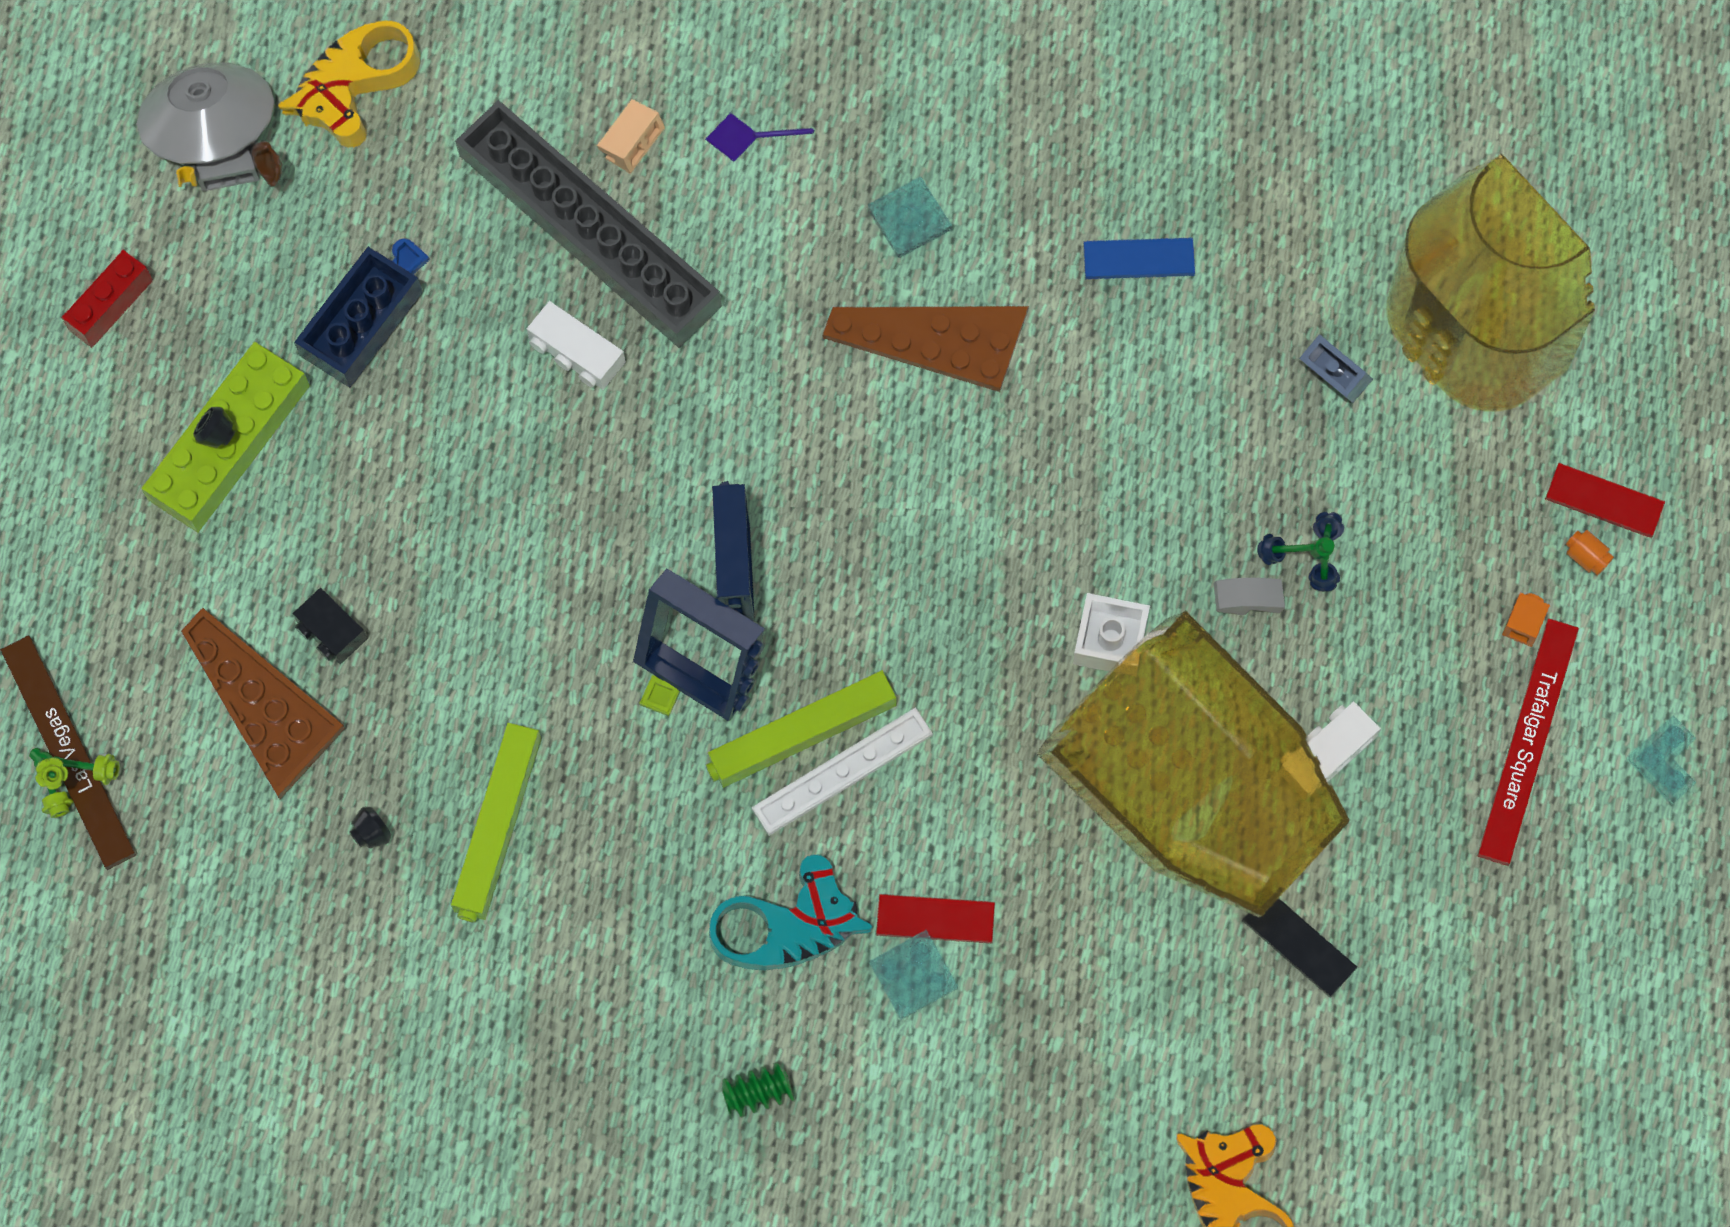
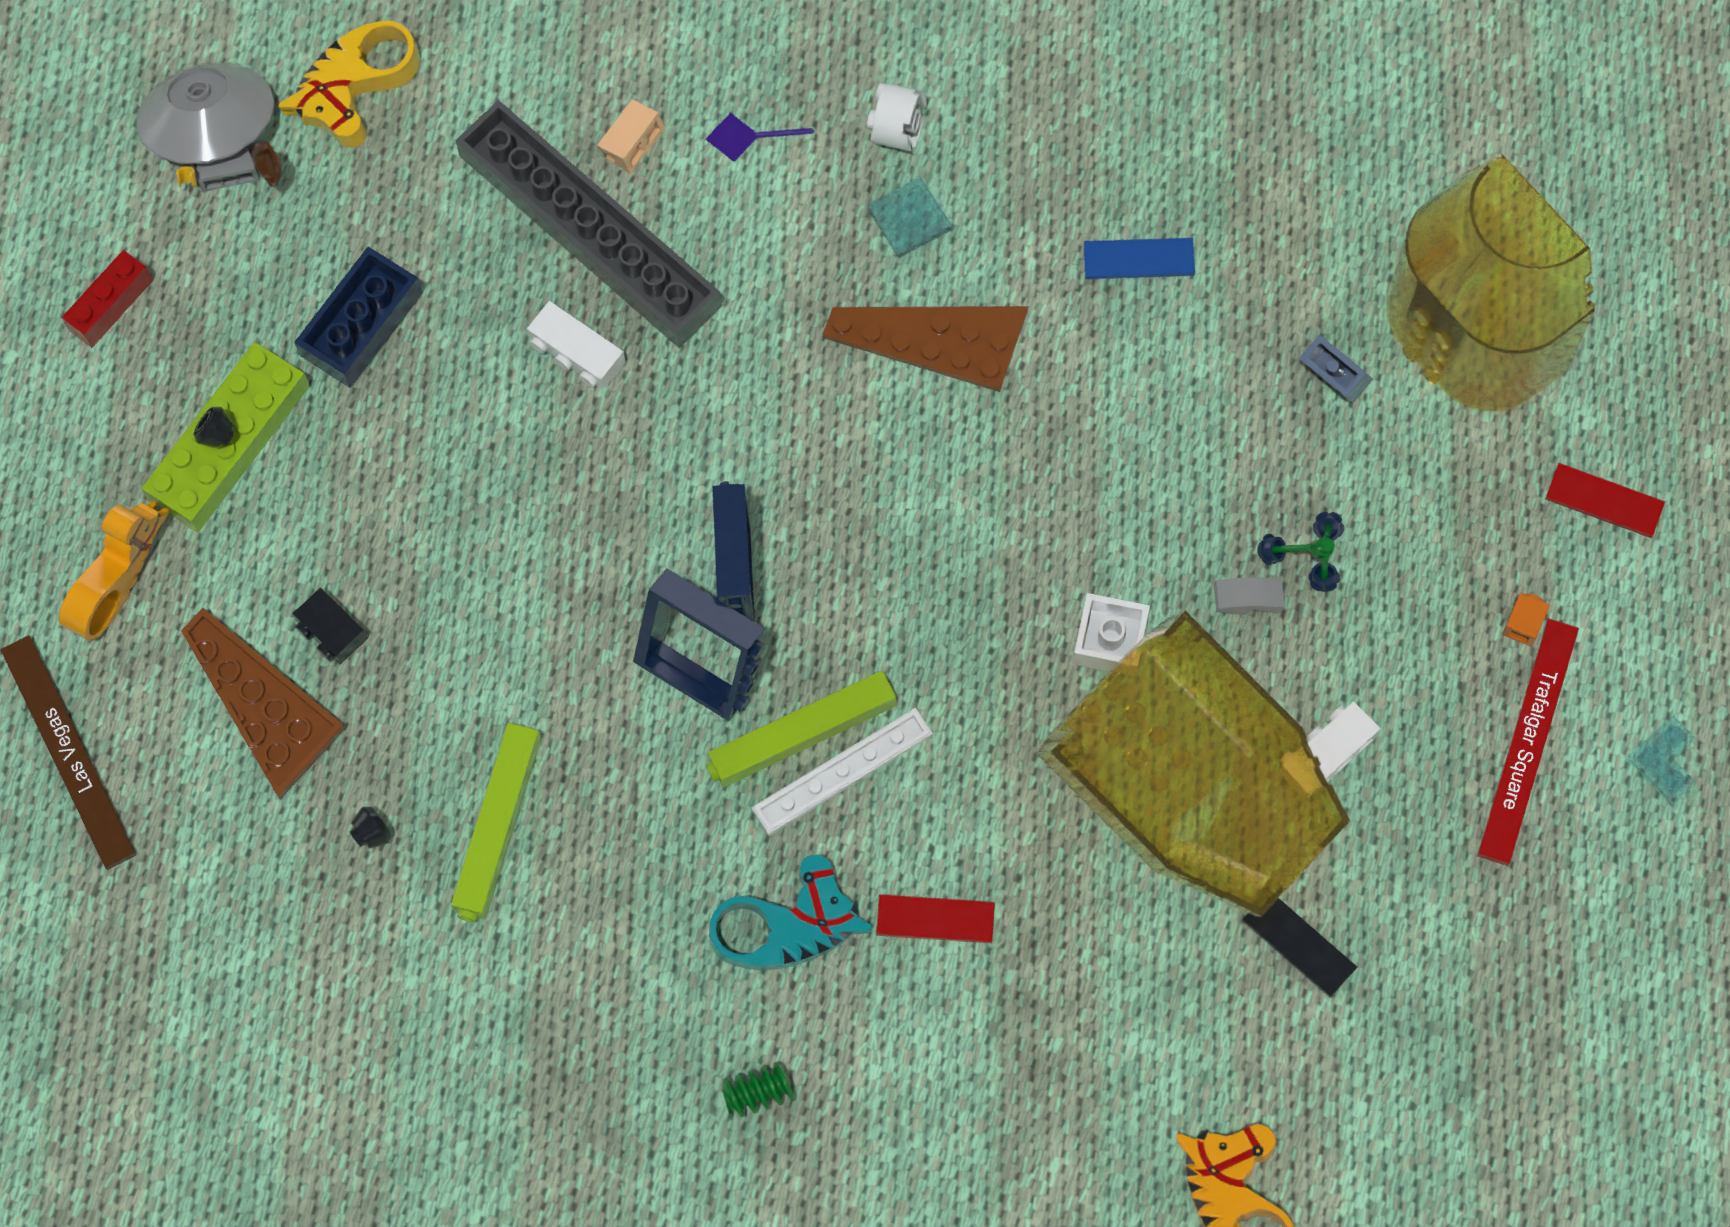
(53, 771): lime plant -> none
(108, 581): none -> light orange animal
(408, 255): blue tile -> none
(659, 696): lime tile -> none
(897, 116): none -> white brick
(913, 975): clear light blue plate -> none
(1589, 552): orange brick -> none

